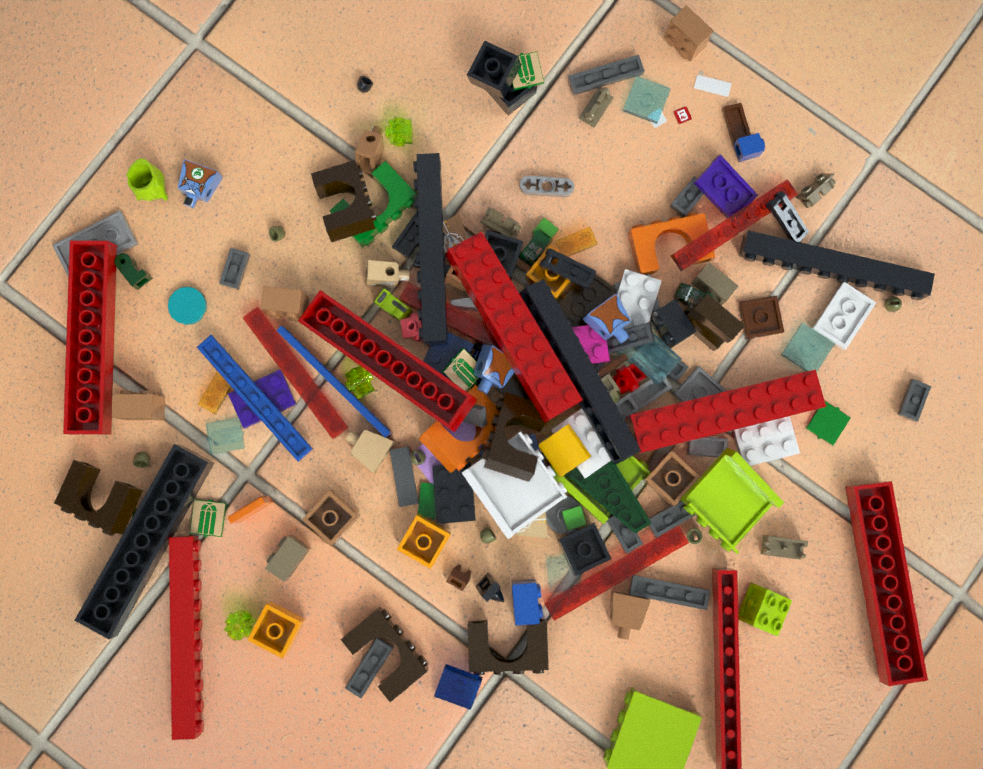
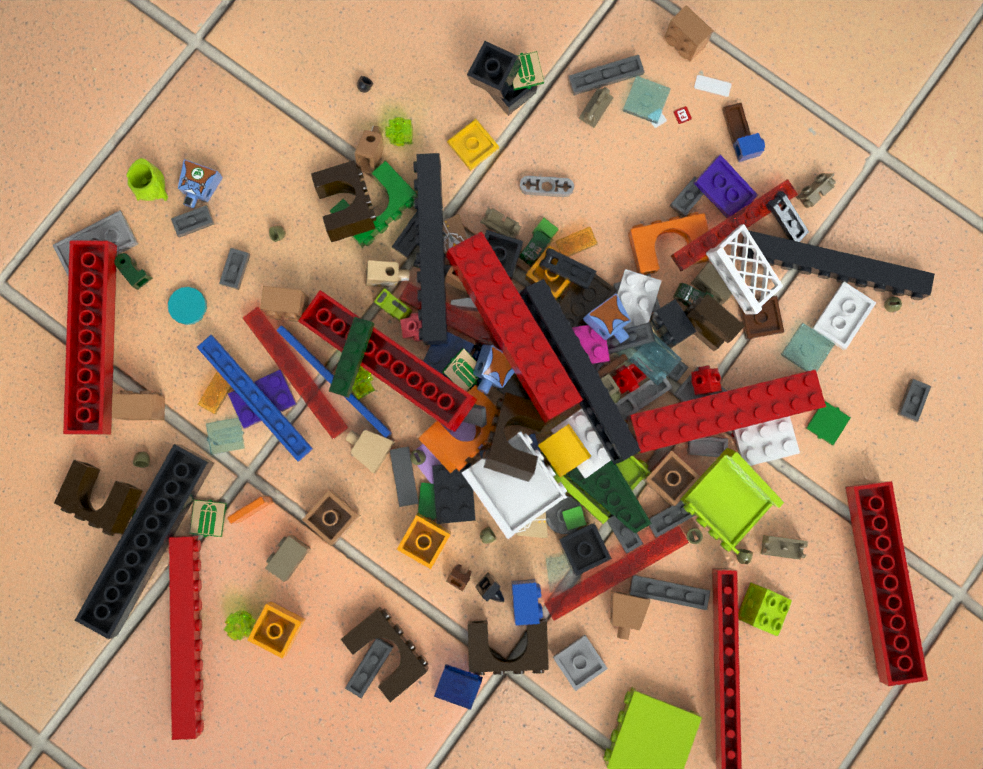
(192, 221): none -> dark grey plate
(351, 357): none -> dark green plate
(473, 144): none -> yellow tile
(580, 662): none -> light grey plate
(706, 380): none -> red brick
(736, 279): none -> white fence
(744, 556): none -> olive hinge

